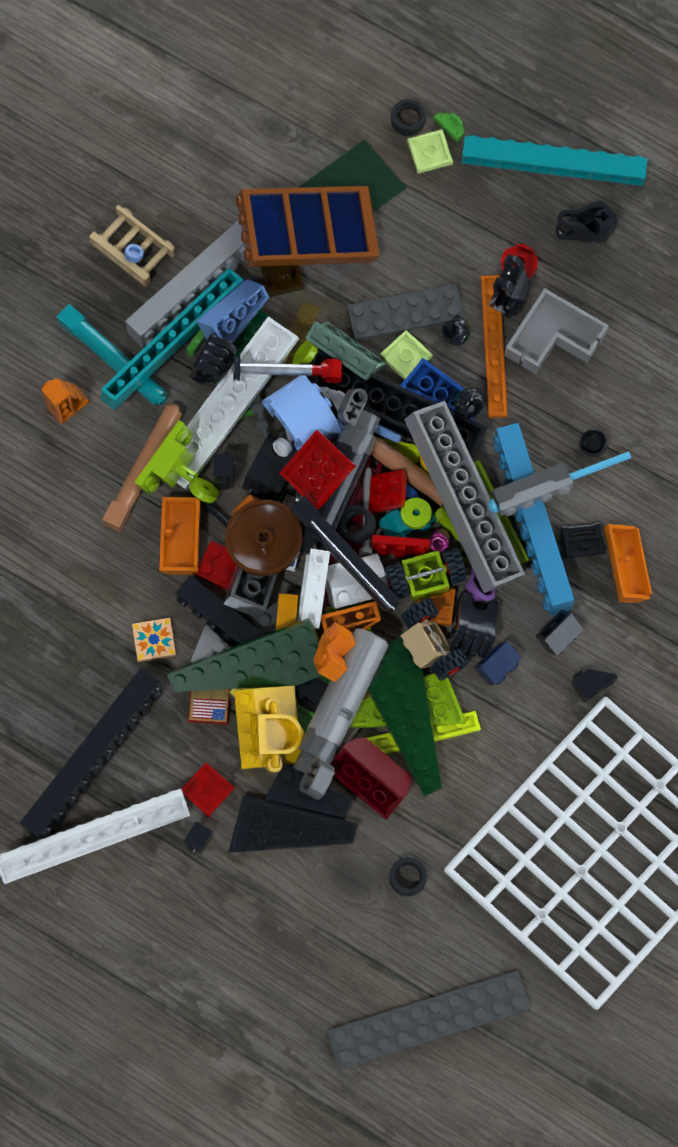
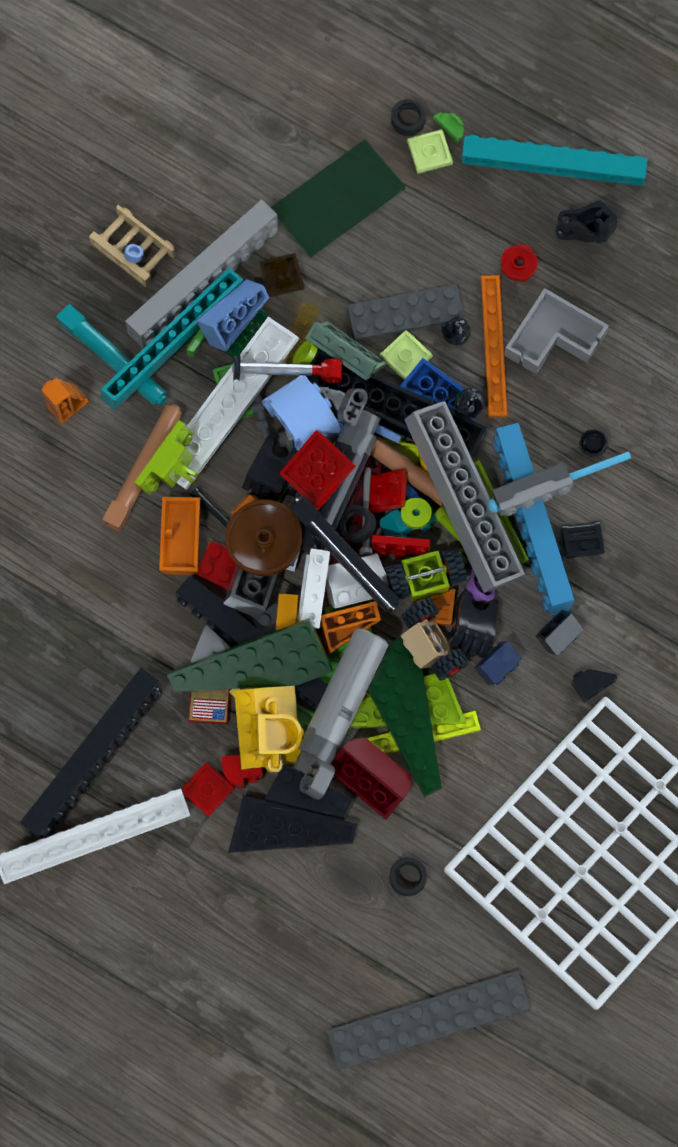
(154, 640): tile -> none
(198, 838): black brick -> none
(204, 490): lime piece -> none
(213, 360): black piece -> none
(223, 471): black brick -> none
(236, 775): none -> red brick
(282, 447): white tile -> none
(307, 226): window -> none
(331, 649): orange brick -> none
(440, 540): dark pink brick -> none
(511, 288): black piece -> none
(628, 563): orange container -> none

